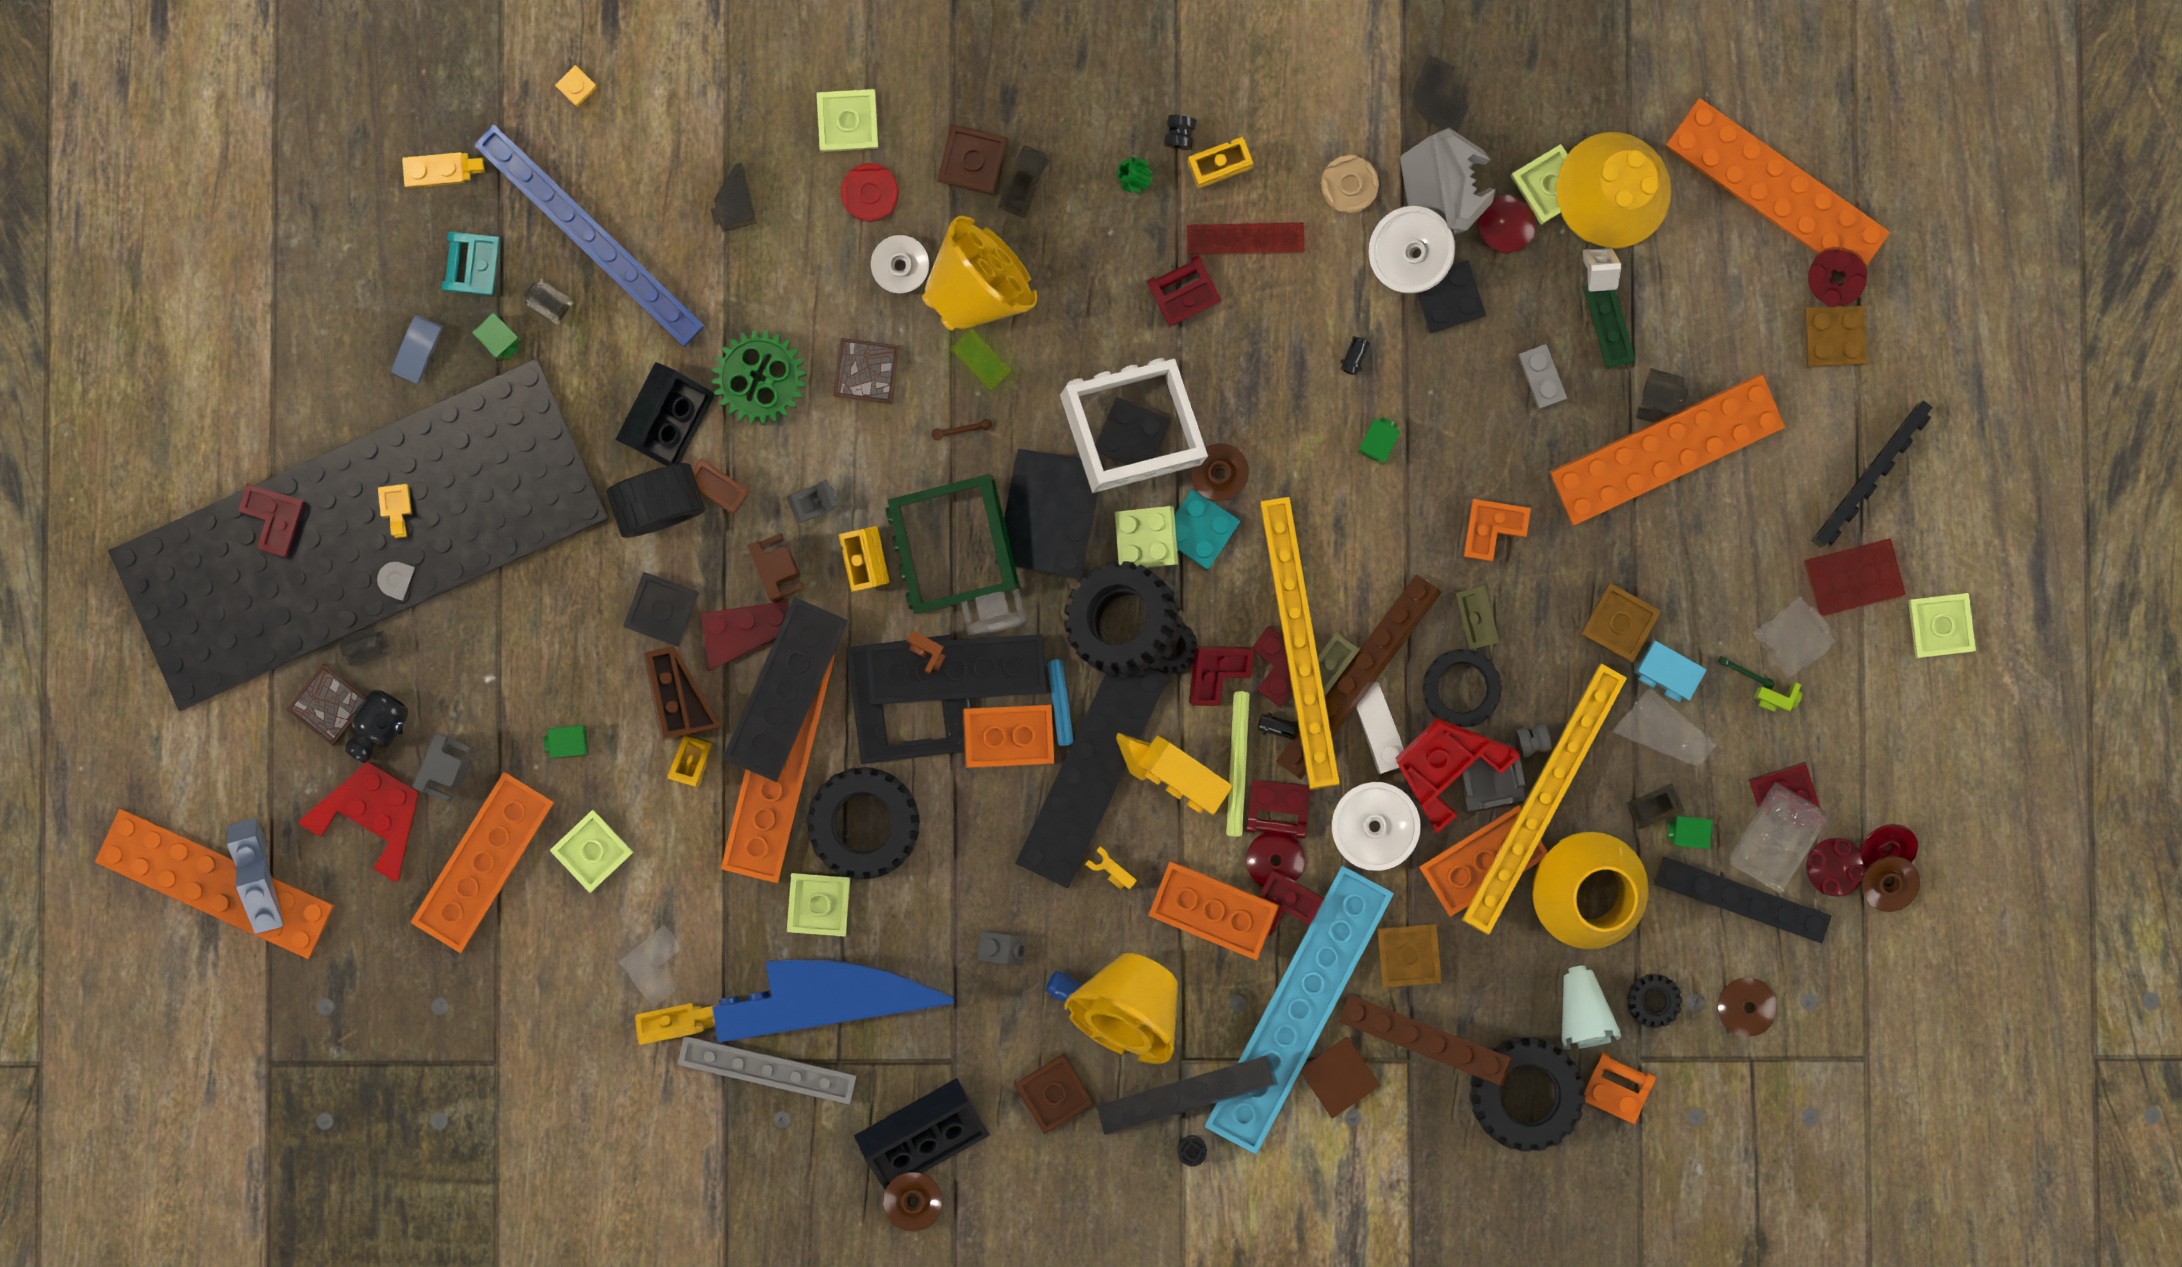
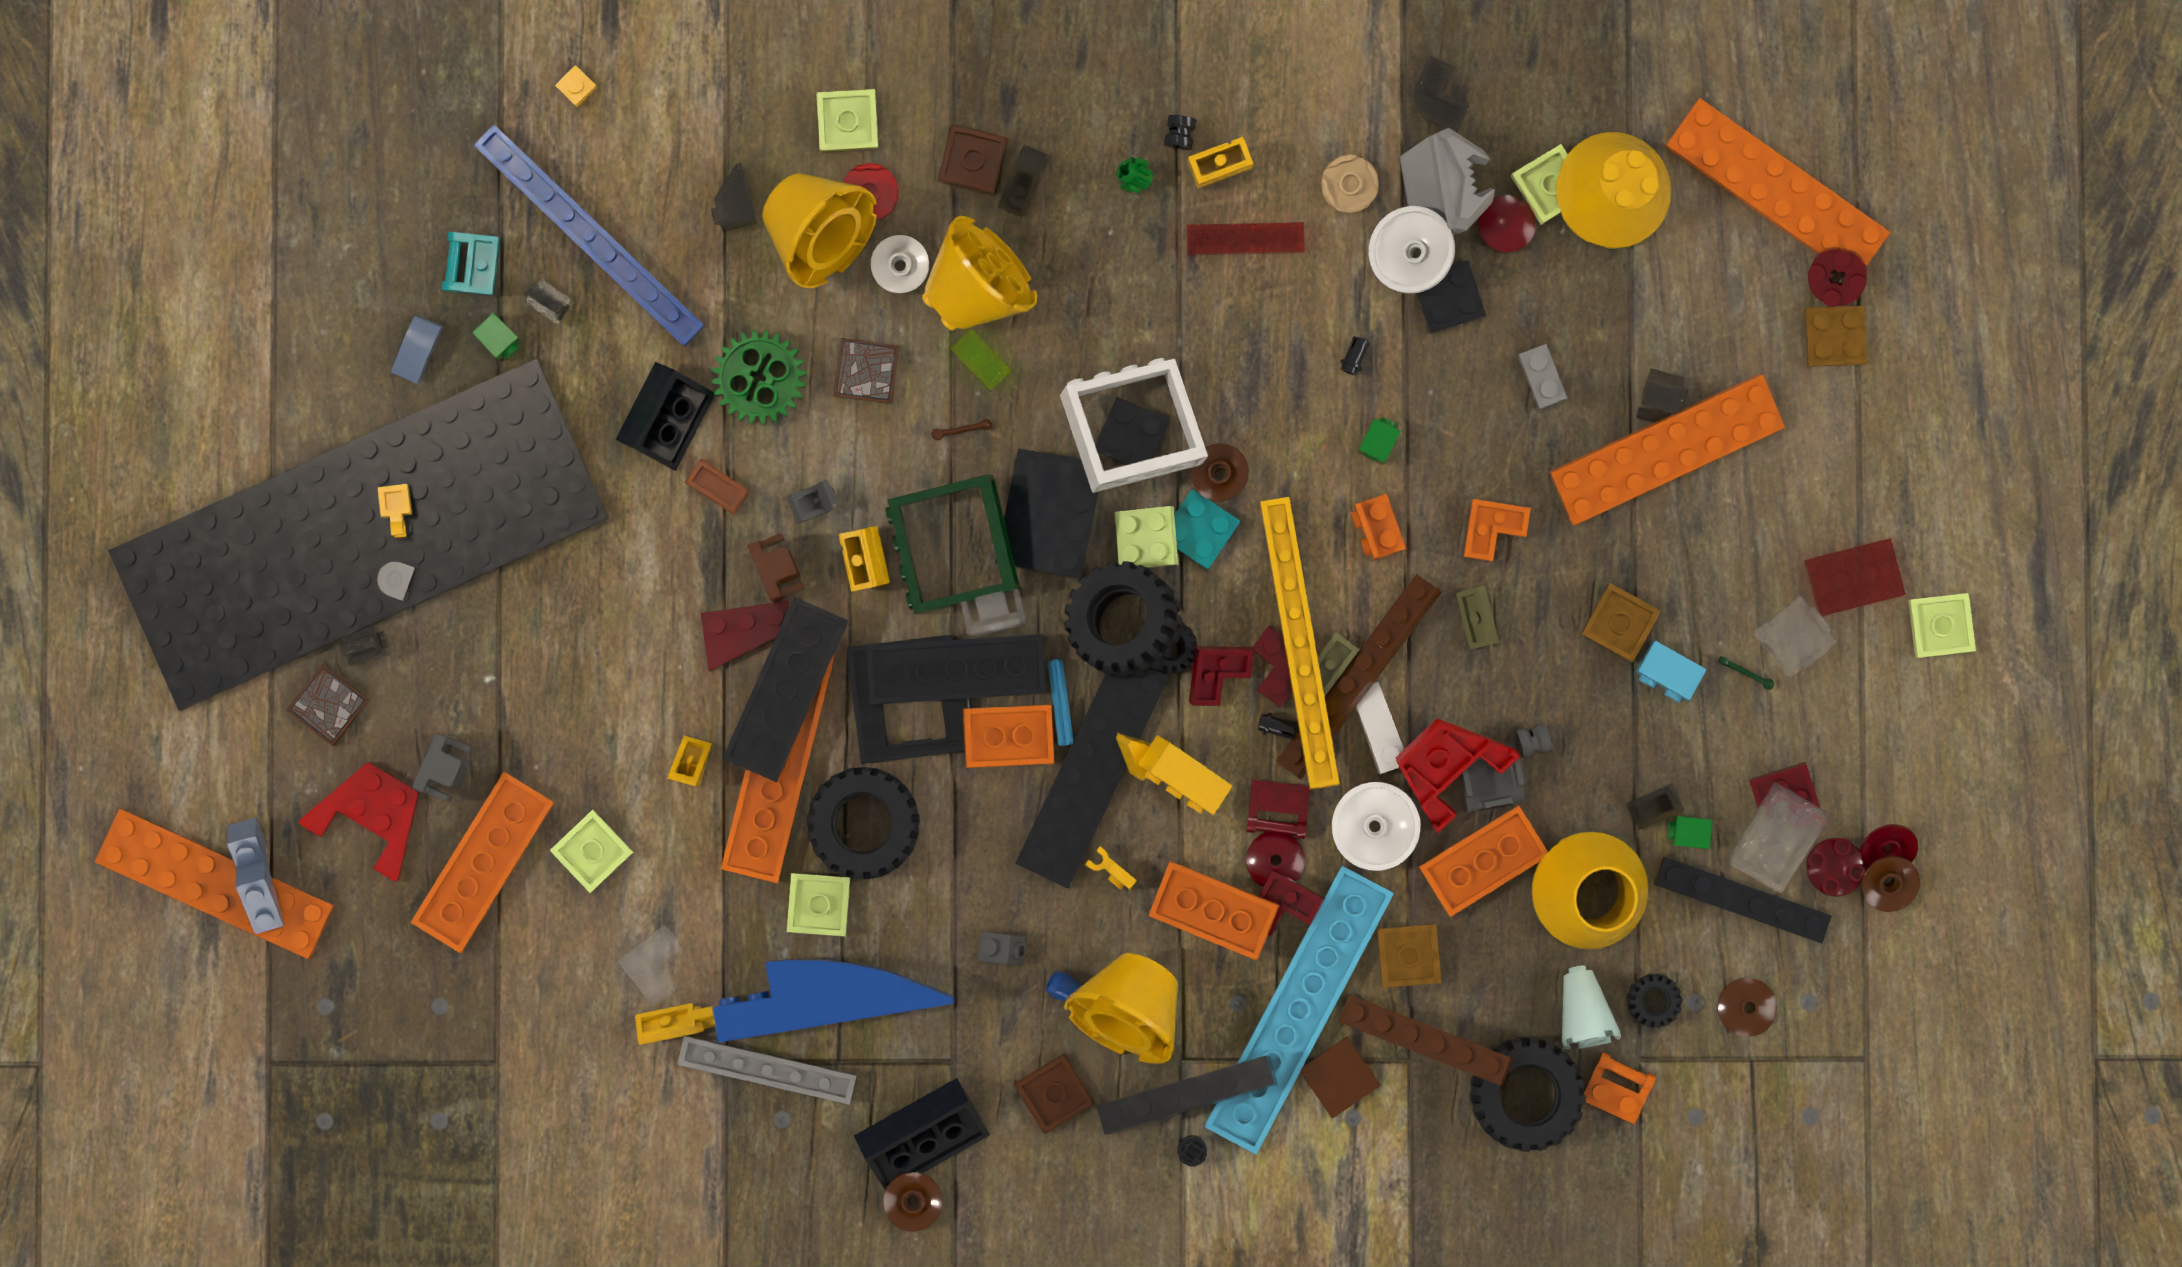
(281, 517): dark red plate -> none
(376, 723): black piece -> none
(440, 169): yellow hinge -> none
(566, 742): green brick -> none
(655, 500): black tyre -> none
(661, 609): black plate -> none
(675, 696): reddish brown wedge -> none
(818, 226): none -> yellow cone
(921, 646): dark orange bracket -> none
(1188, 299): dark red plate -> none
(1238, 763): yellowish green axle -> none
(1378, 527): none -> orange bracket
(1492, 681): black tyre -> none
(1544, 799): yellow plate -> none
(1602, 268): white slope -> none
(1609, 327): dark green plate -> none
(1664, 729): clear wing -> none
(1772, 700): lime bracket -> none
(1880, 466): black plate -> none

